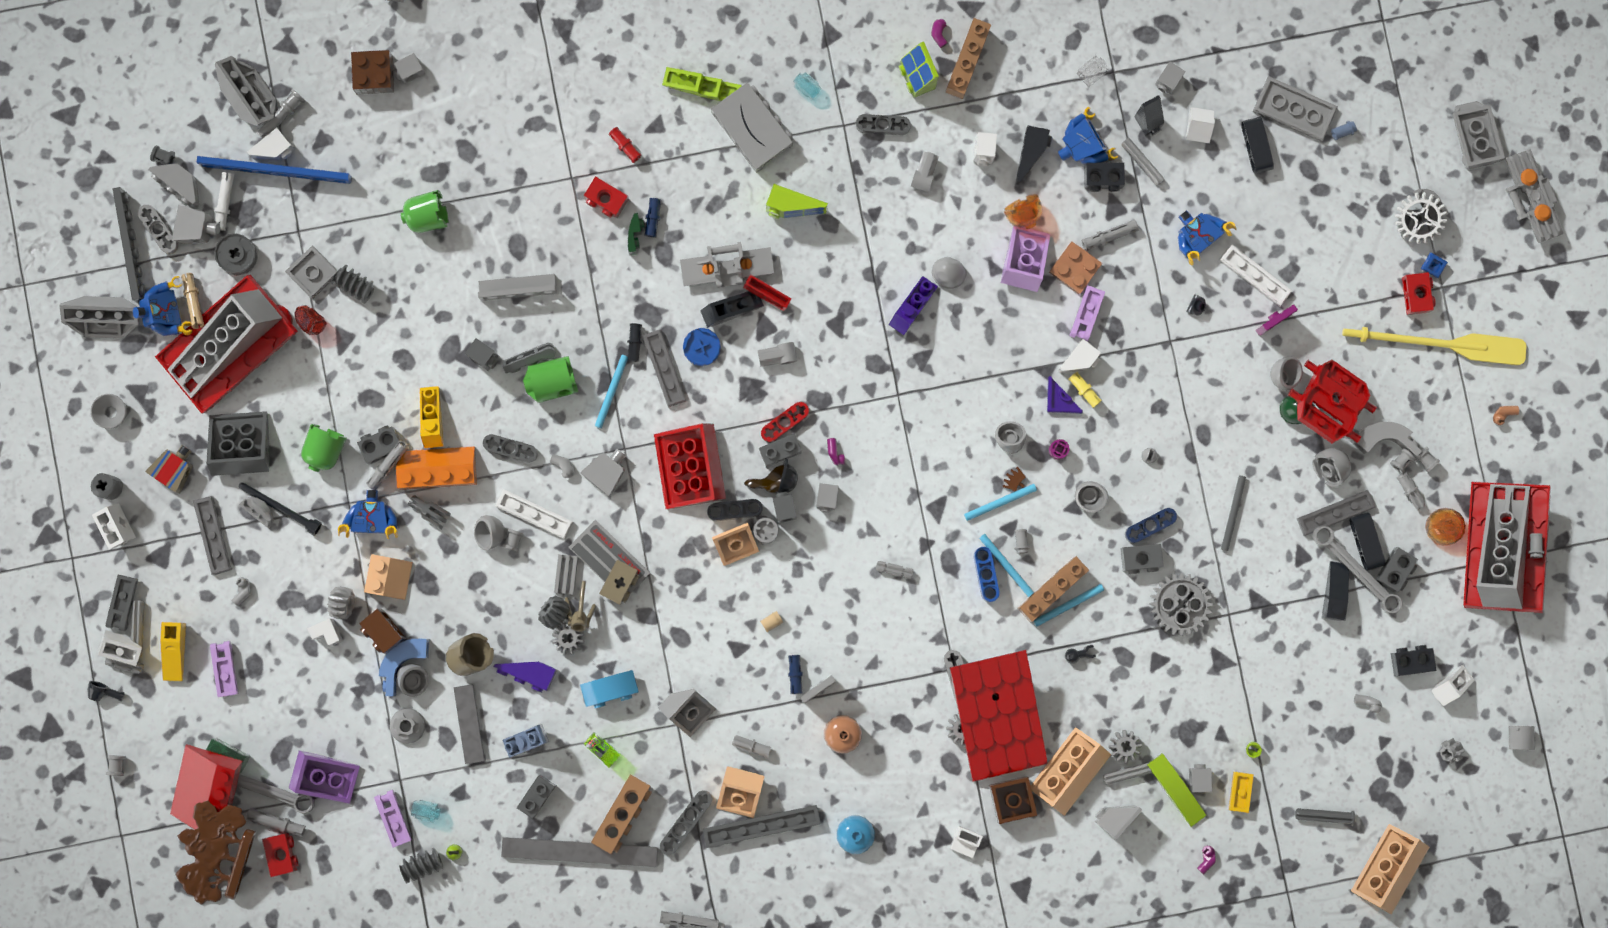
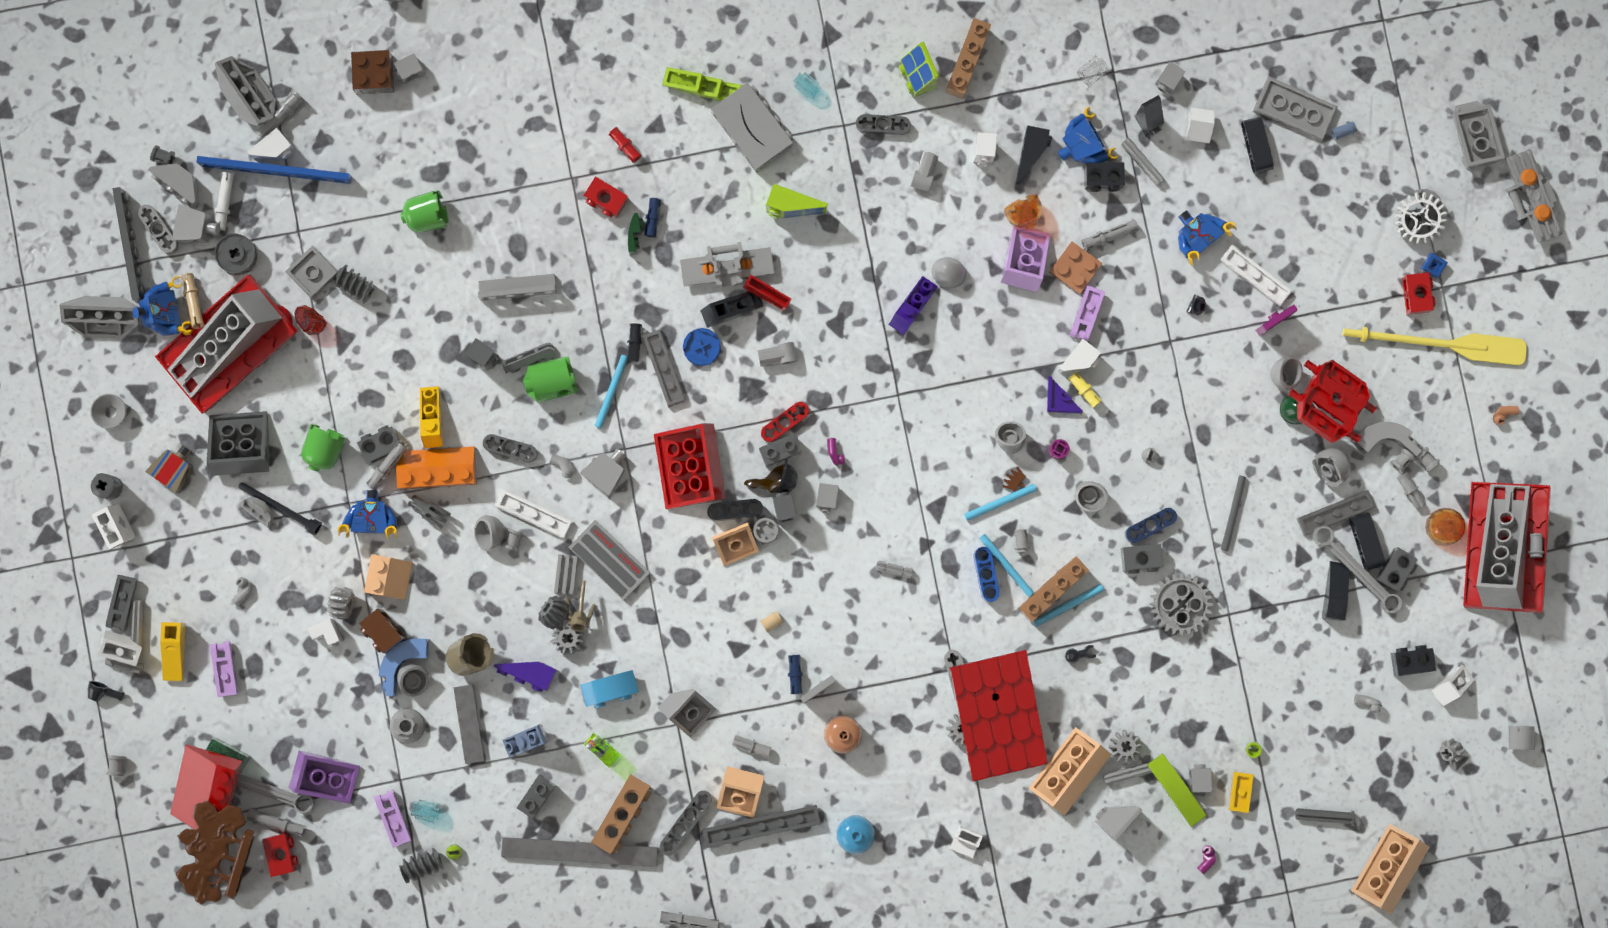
(212, 535): flat silver tile -> none
(619, 571): dark tan brick -> none
(936, 33): magenta arm -> none
(1013, 800): reddish brown brick -> none

